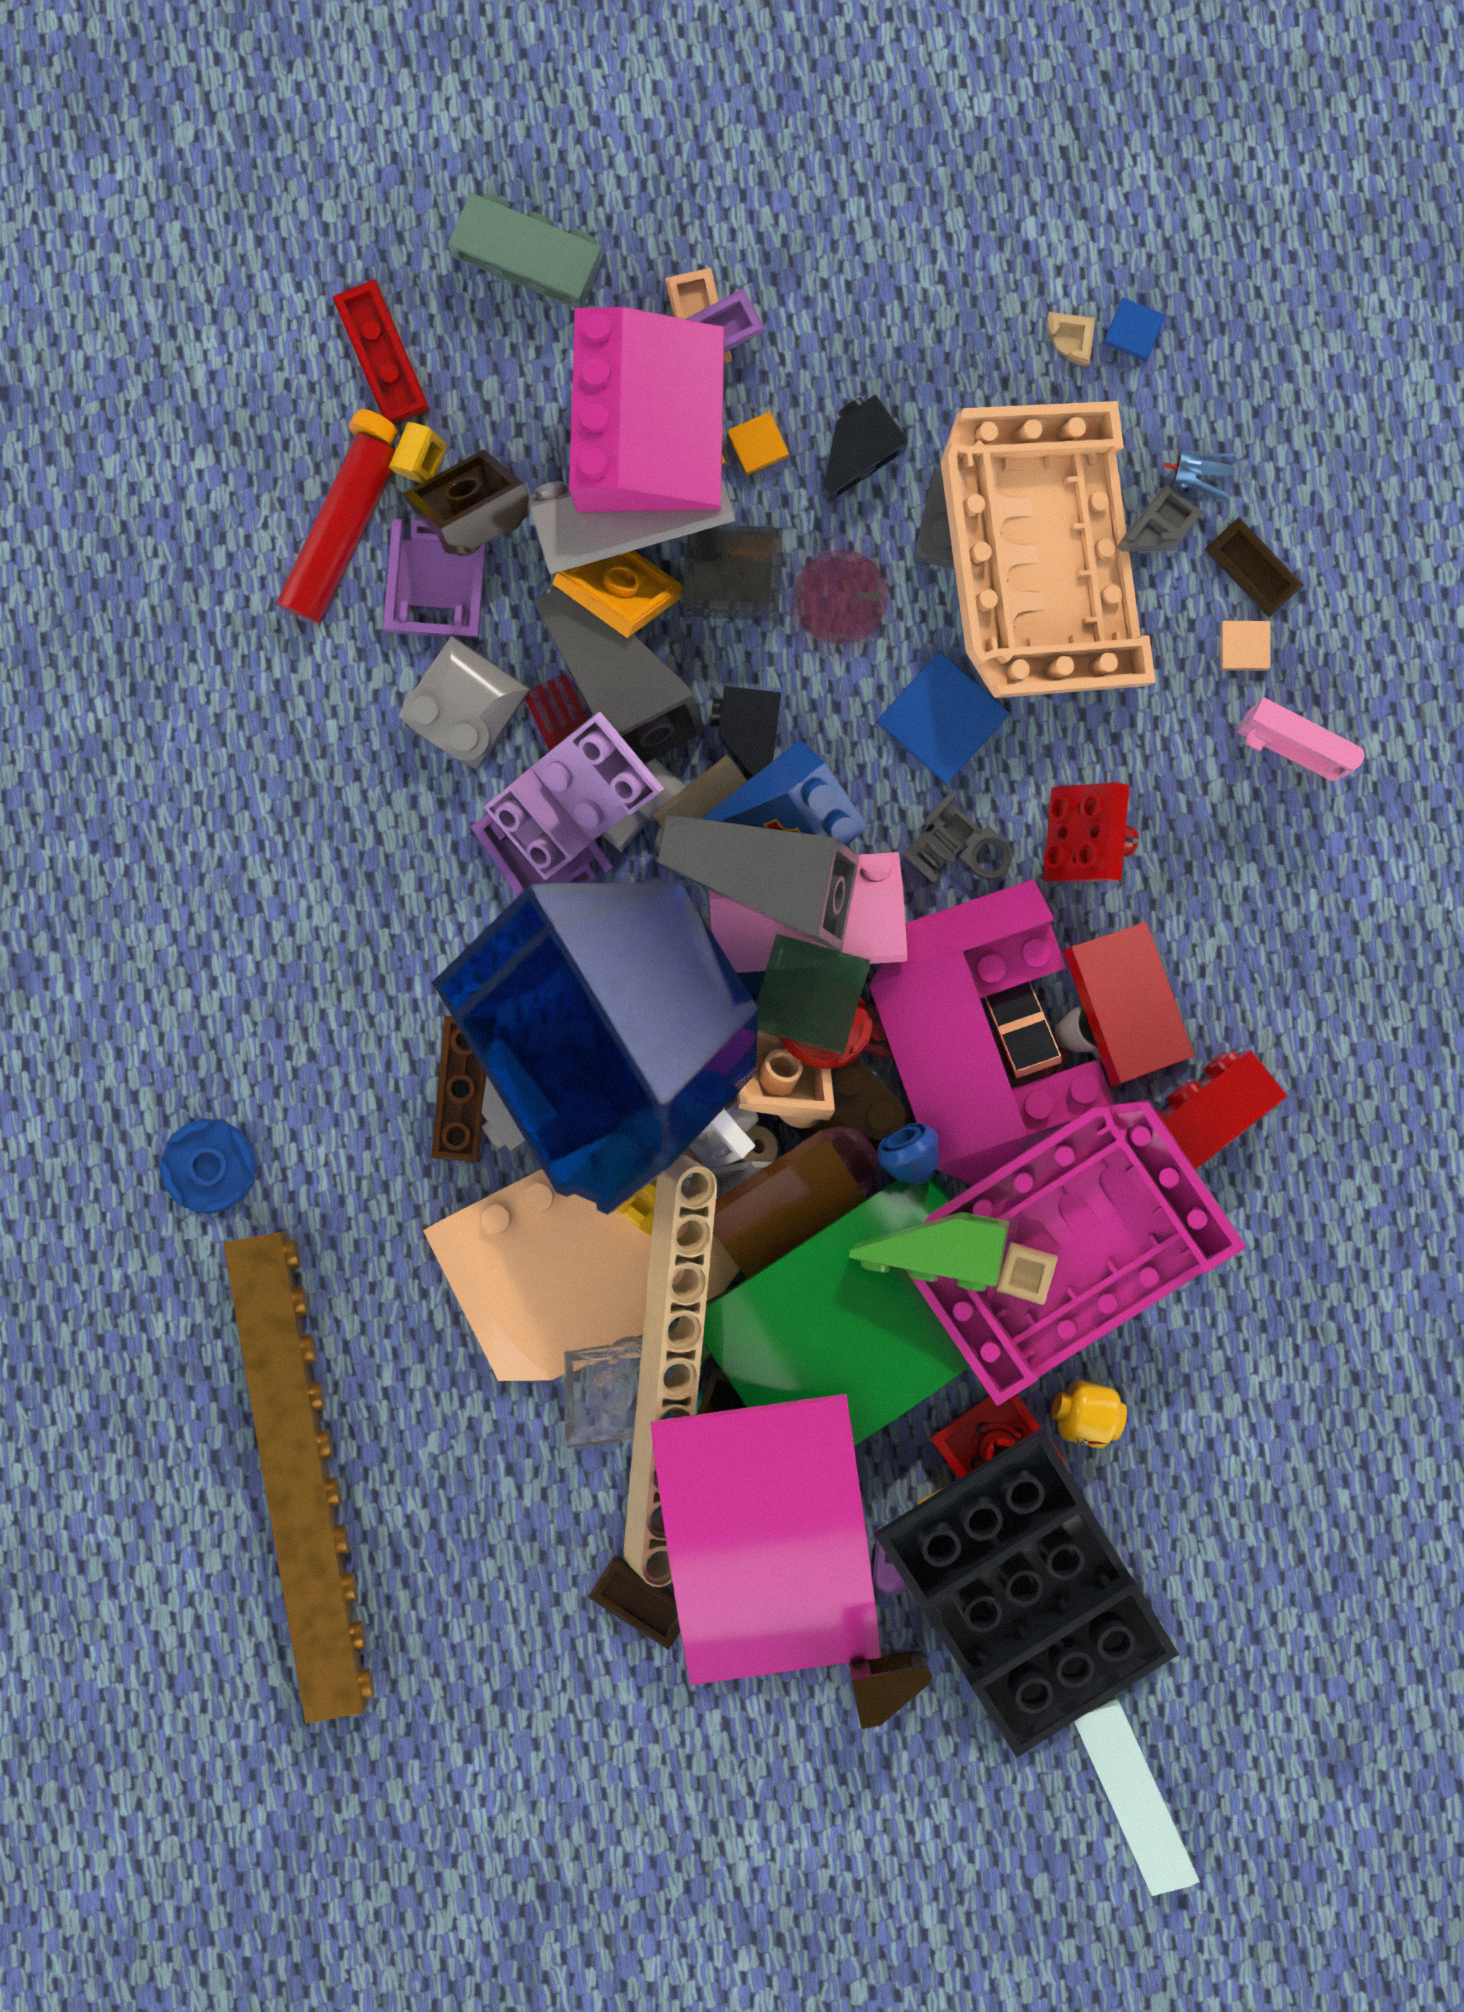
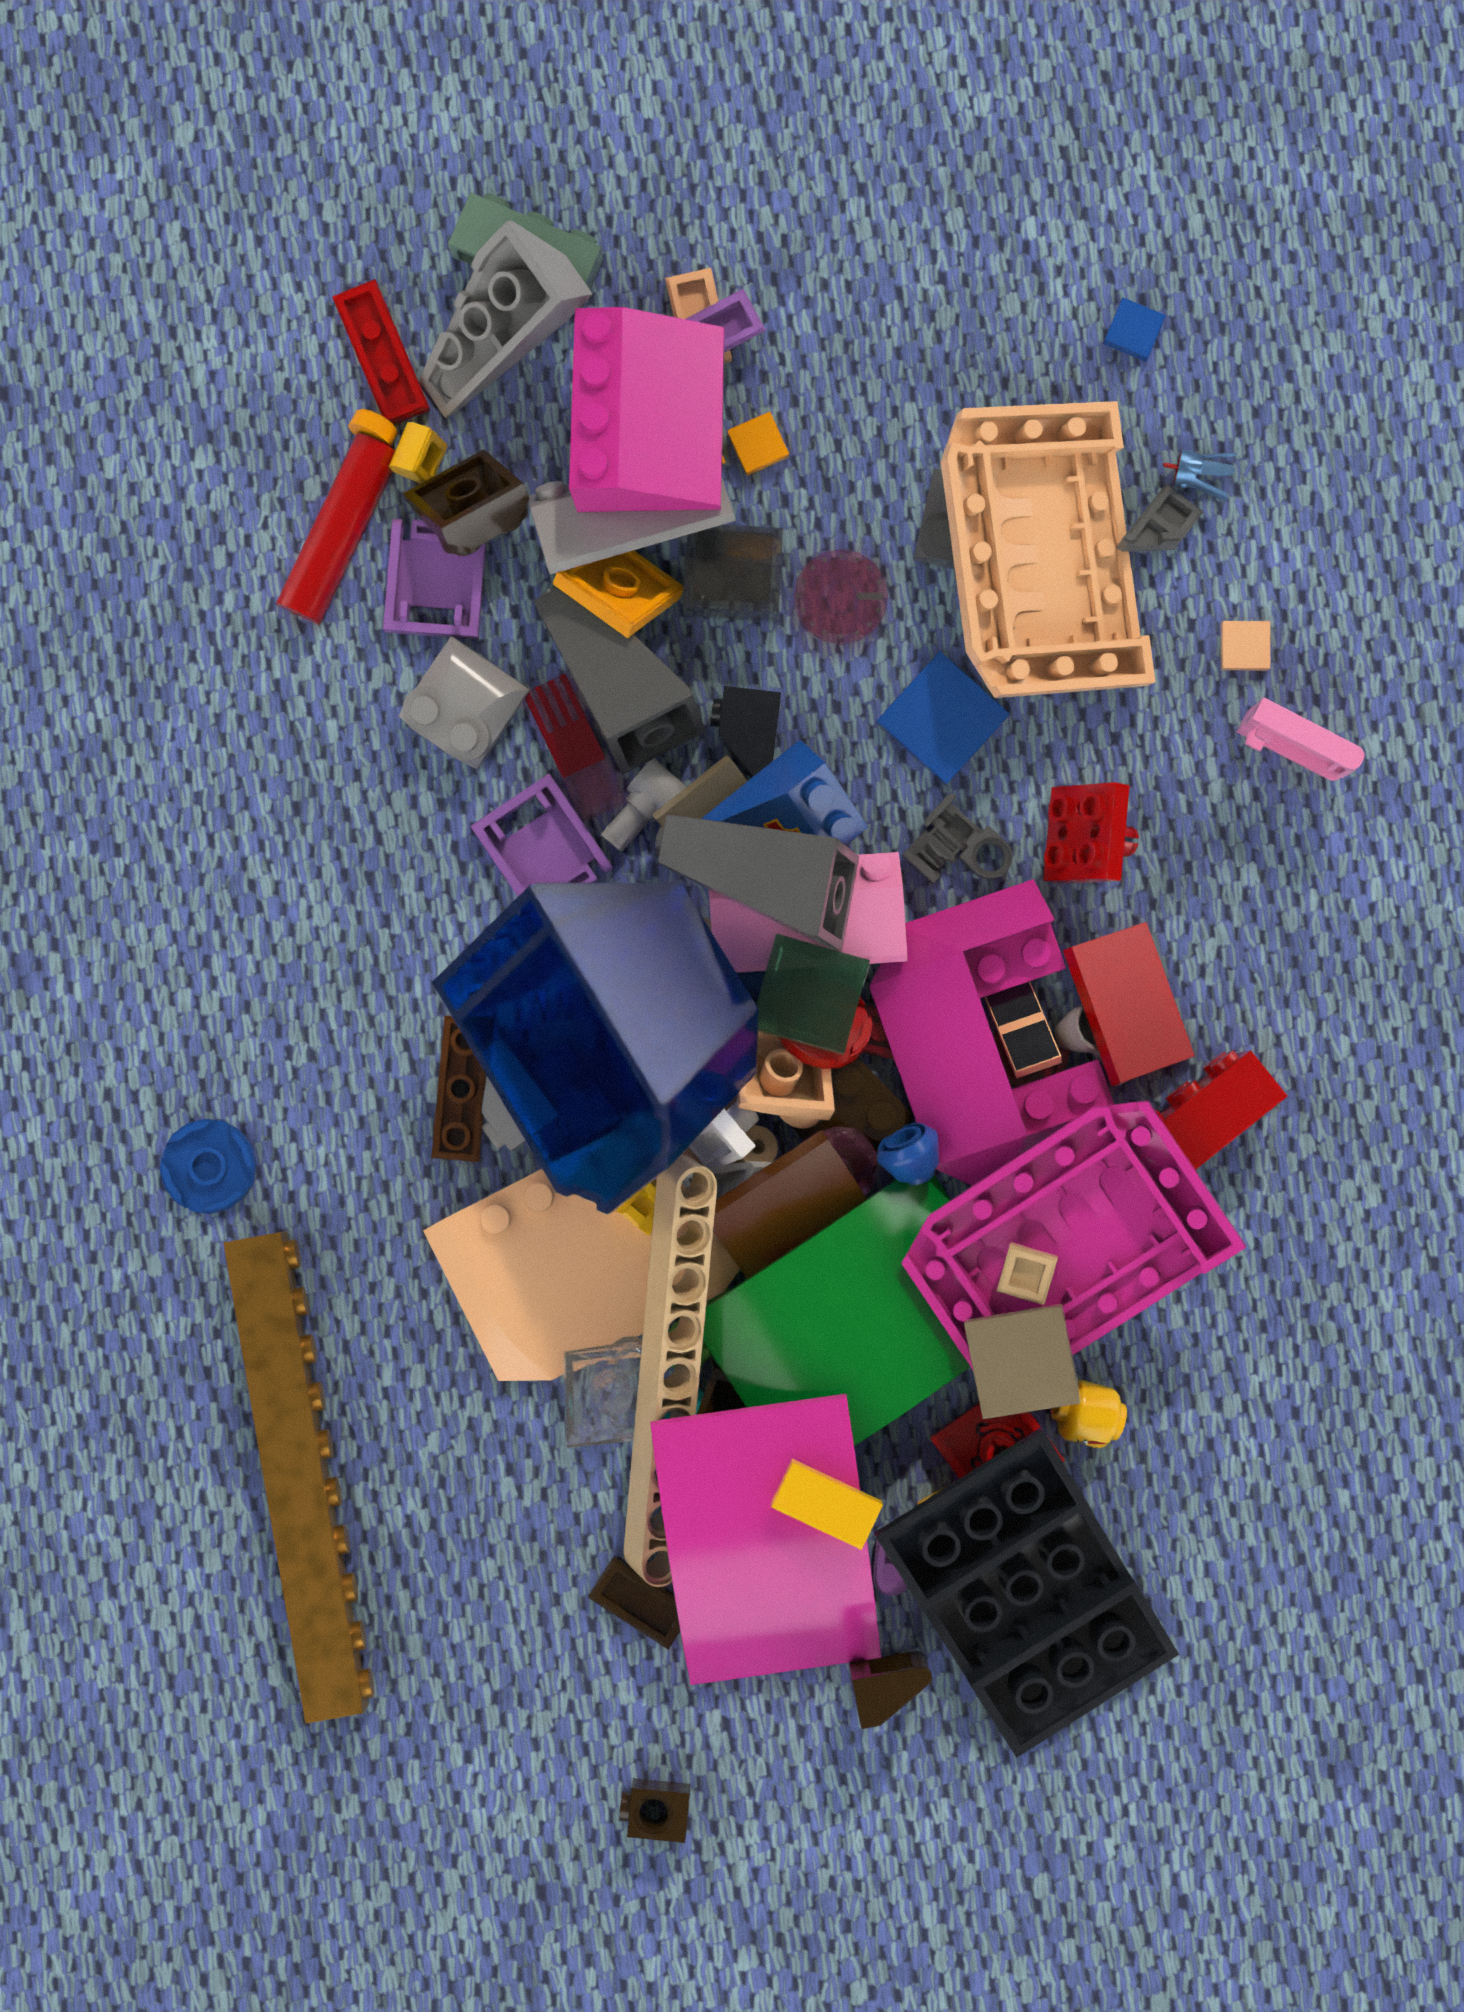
(508, 308): none -> light grey wedge
(573, 795): lavender slope -> none
(668, 1828): none -> dark brown brick
(826, 1504): none -> yellow tile
(861, 445): black slope -> none
(953, 1247): bright green slope -> none
(1022, 1361): none -> dark tan tile
(1072, 336): tan tile -> none
(1135, 1799): light aqua slope -> none
(1253, 567): dark brown tile -> none

